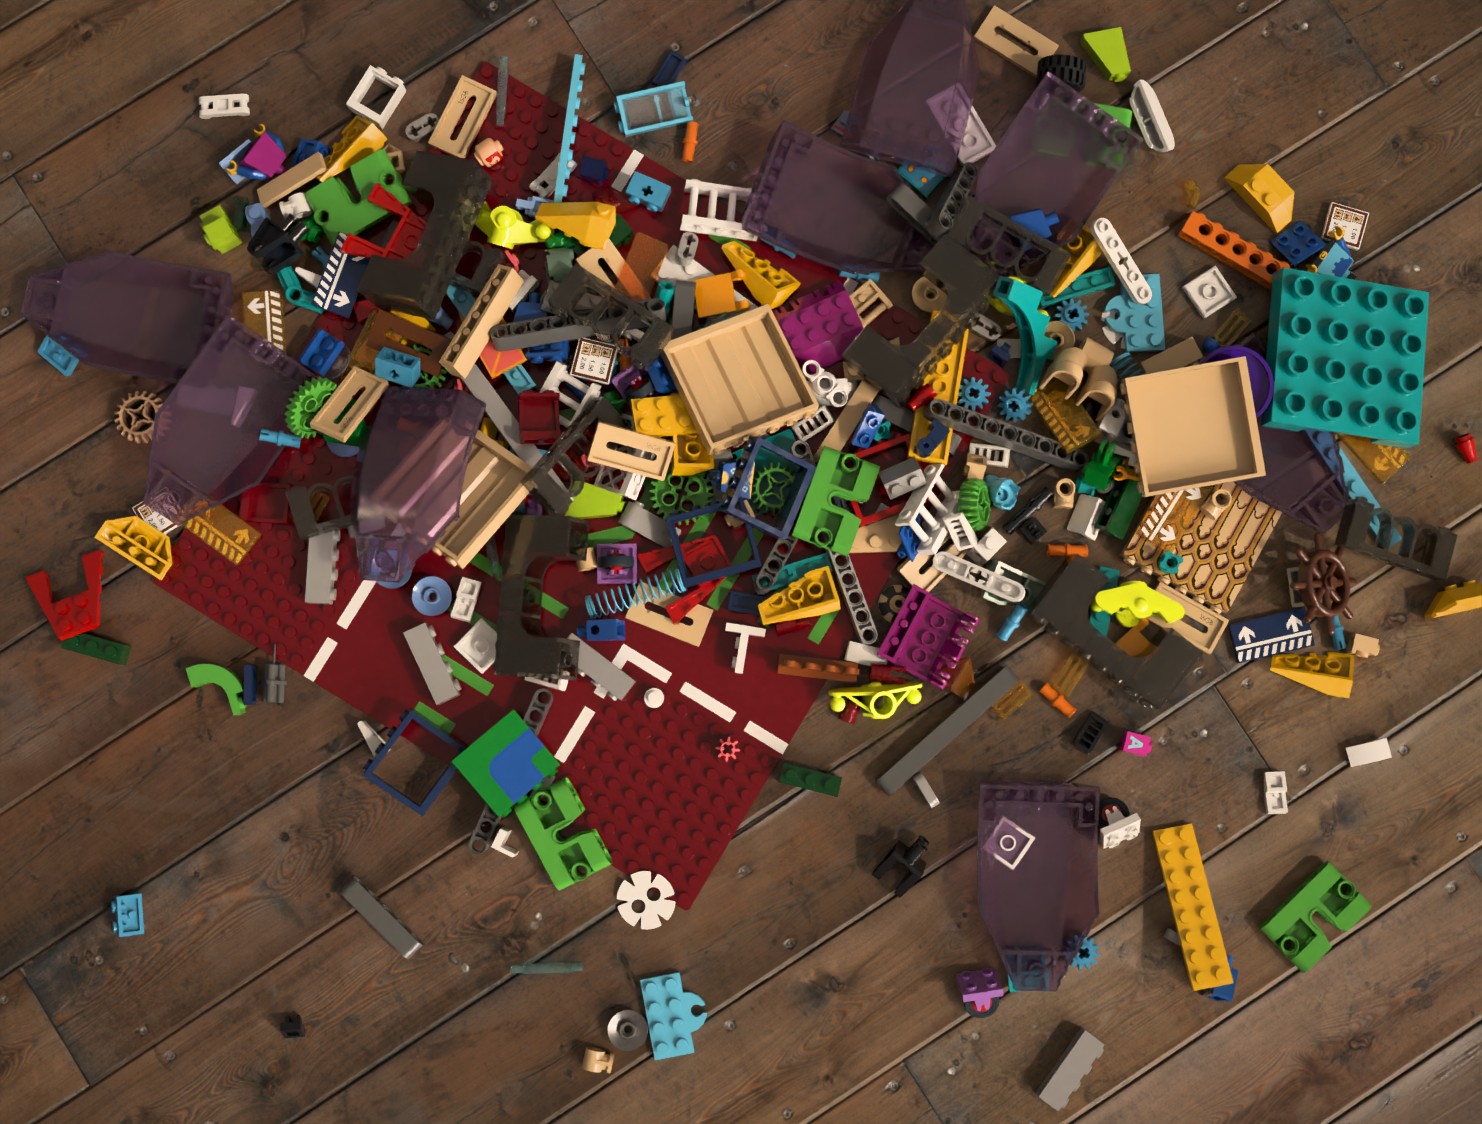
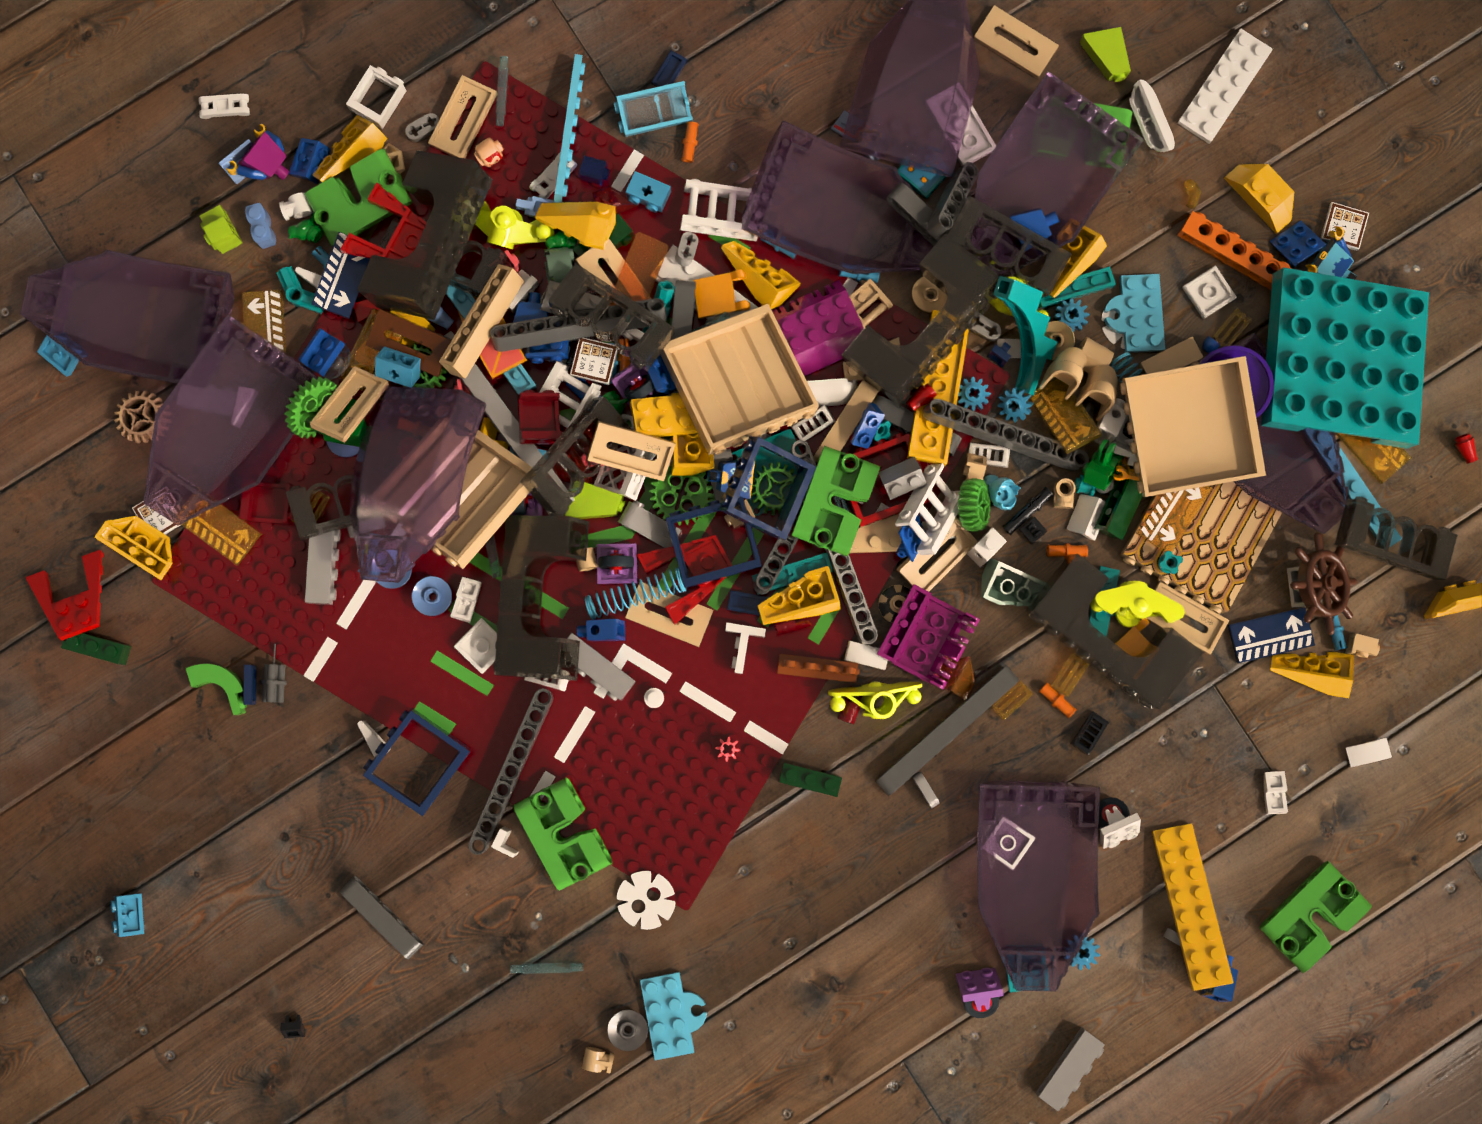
(239, 218): clear green plate -> none
(278, 243): black piece -> none
(280, 438): dark azure pin -> none
(291, 179): tan tile -> none
(432, 663): light grey brick -> none
(506, 764): green panel -> none
(821, 374): white piece -> none
(882, 673): dark red hinge -> none
(908, 856): black piece -> none
(928, 444): dark blue leg -> none
(965, 543): white slope -> none
(996, 583): white piece -> none
(1012, 621): dark azure pin -> none
(1066, 68): black tyre -> none
(1111, 245): white piece -> none
(1135, 743): dark pink brick -> none
(1212, 508): tan piece -> none
(1225, 86): none -> white plate

